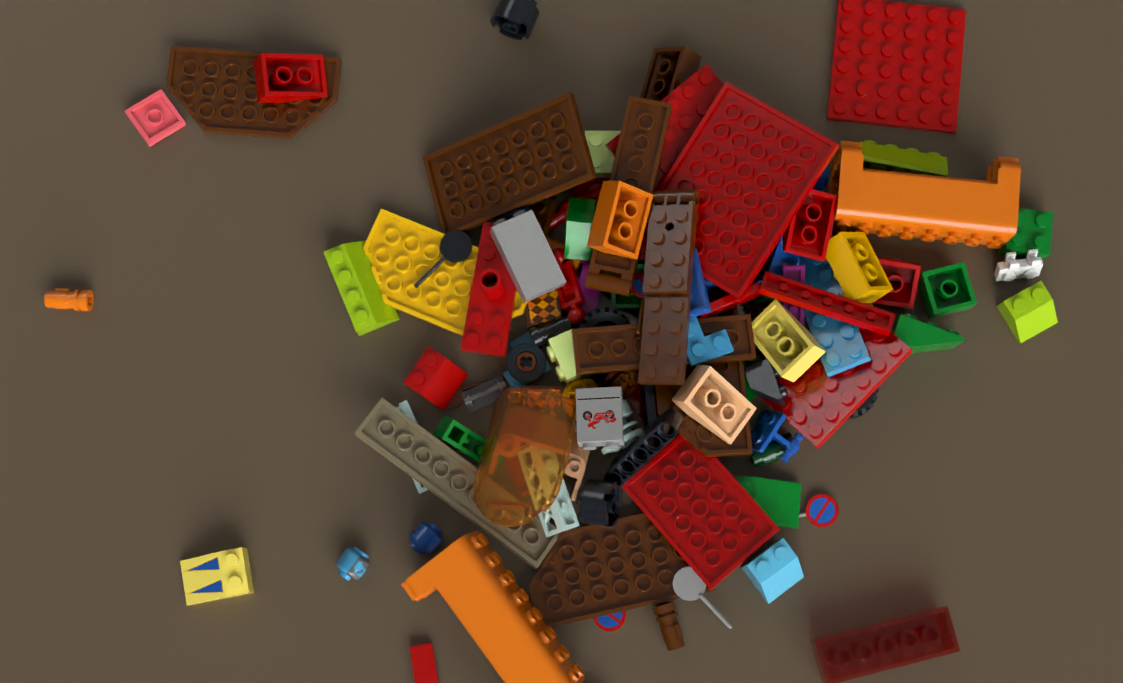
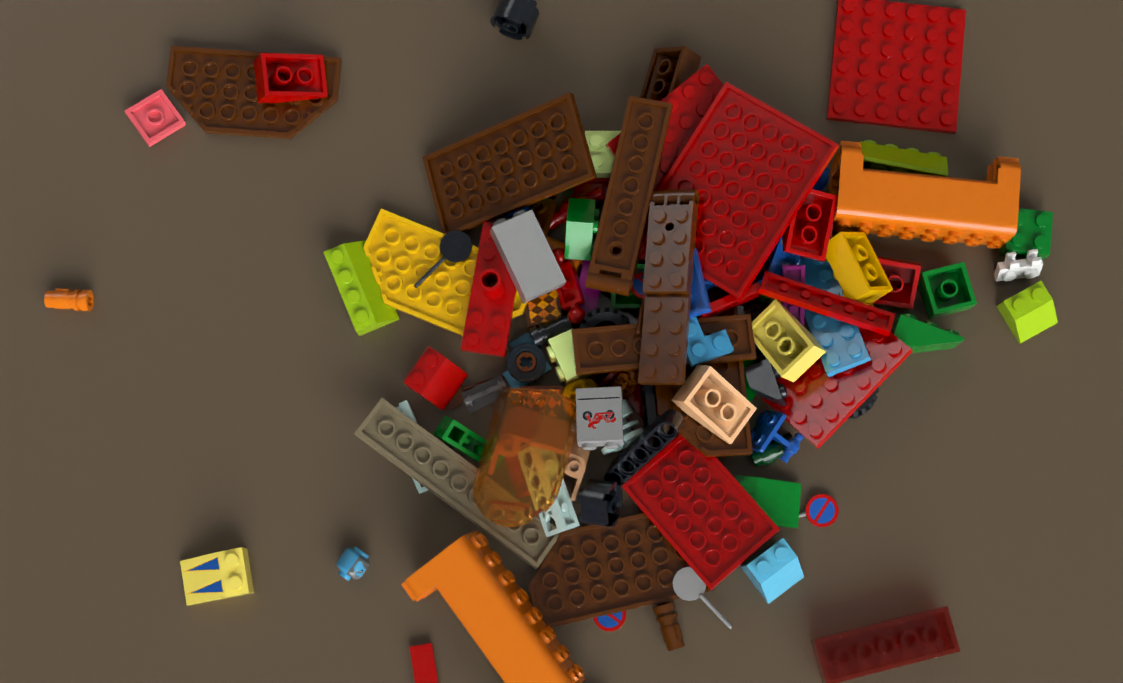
(425, 538): blue head -> none
(620, 219): orange slope -> none

